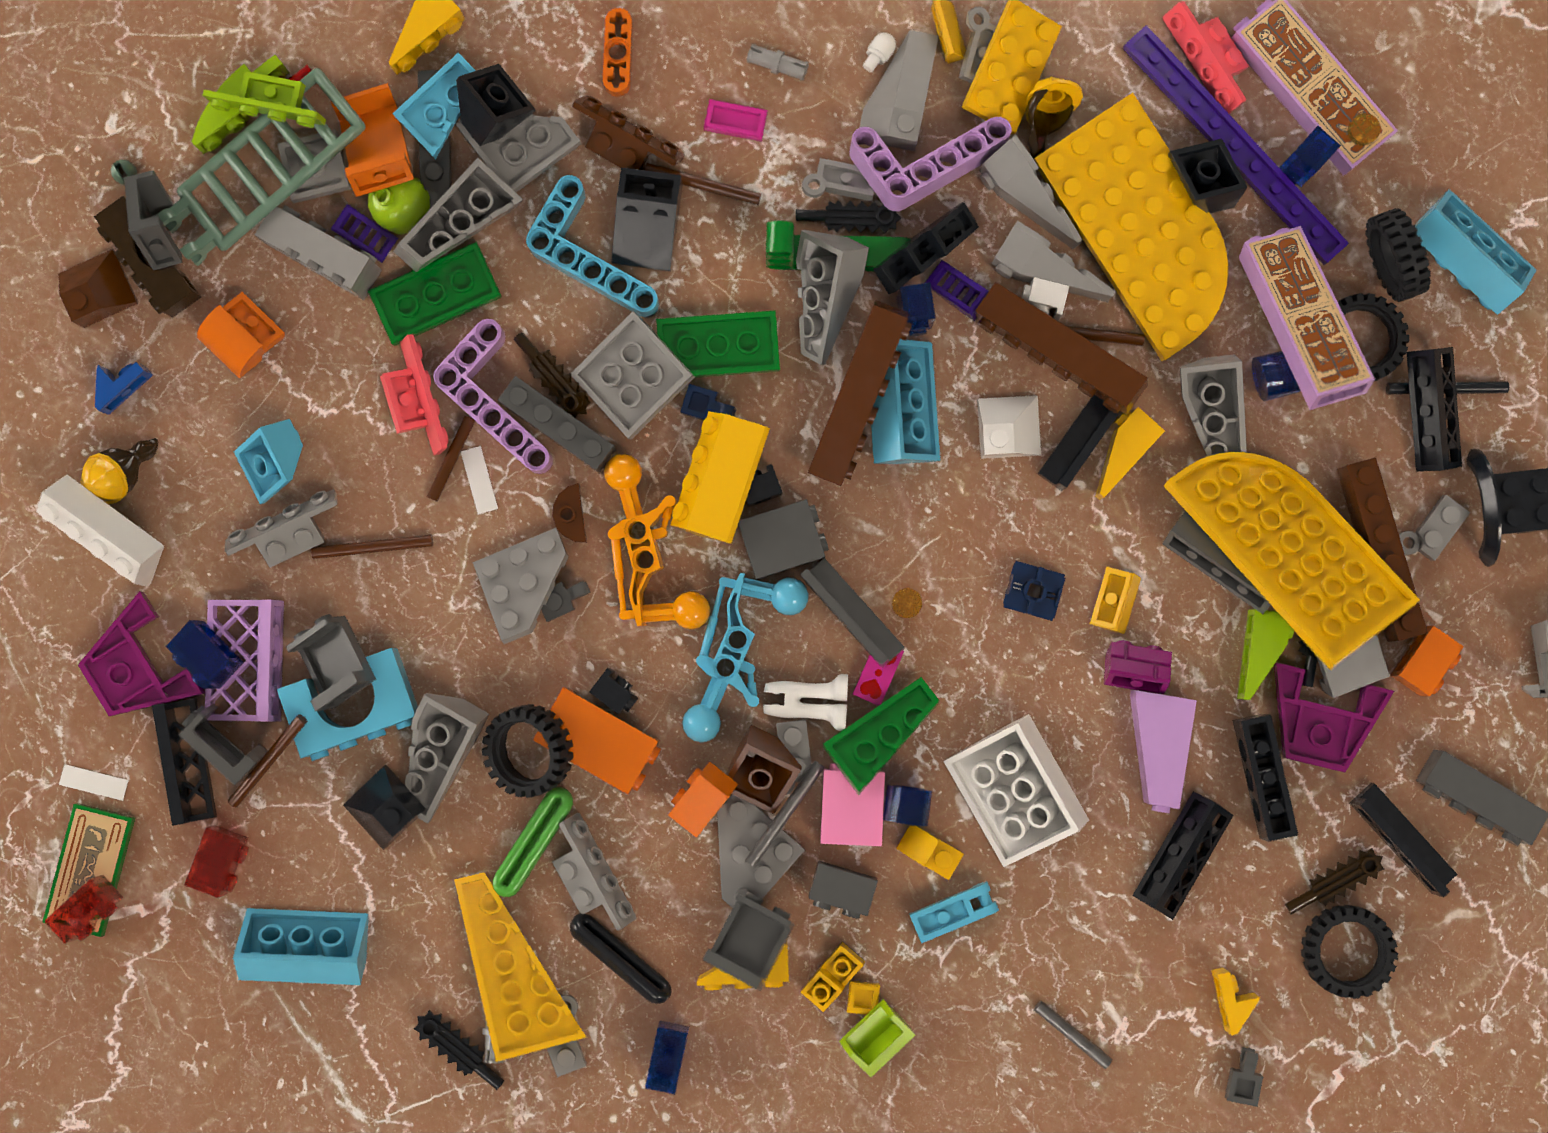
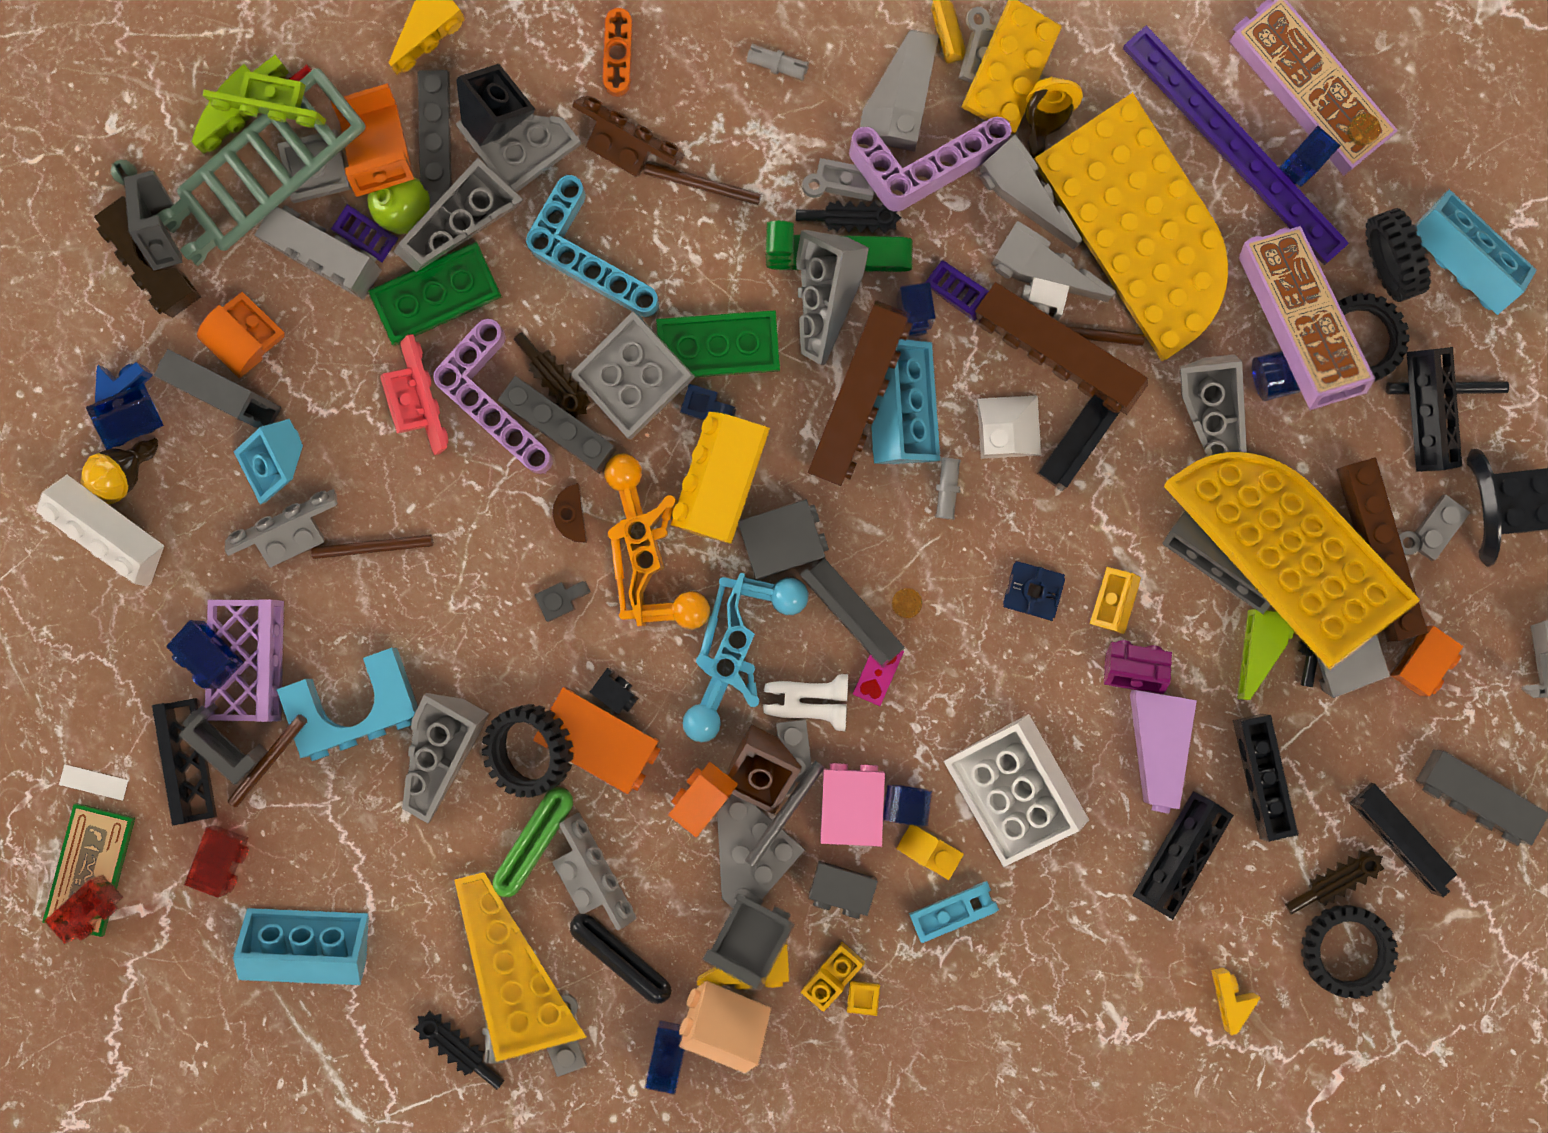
(95, 289): reddish brown slope -> none
(123, 672): magenta wing -> none
(124, 416): none -> clear blue brick
(216, 390): none -> dark grey slope
(333, 661): dark grey panel -> none
(384, 807): black slope -> none
(434, 106): medium azure wing -> none
(450, 458): reddish brown bar -> none
(479, 480): white sticker -> none
(521, 582): light grey plate -> none
(646, 219): black slope -> none
(724, 1027): none -> light nougat brick
(735, 120): dark pink tile -> none
(763, 487): black brick -> none
(874, 739): green wing -> none
(877, 1038): lime panel -> none
(879, 51): white cylinder -> none
(926, 248): black slope -> none
(948, 488): none -> light grey pin
(1072, 1034): flat silver bar -> none
(1127, 445): yellow slope -> none
(1209, 175): black slope -> none
(1210, 54): coral bracket -> none
(1243, 1083): dark grey plate -> none
(1321, 732): magenta wing -> none

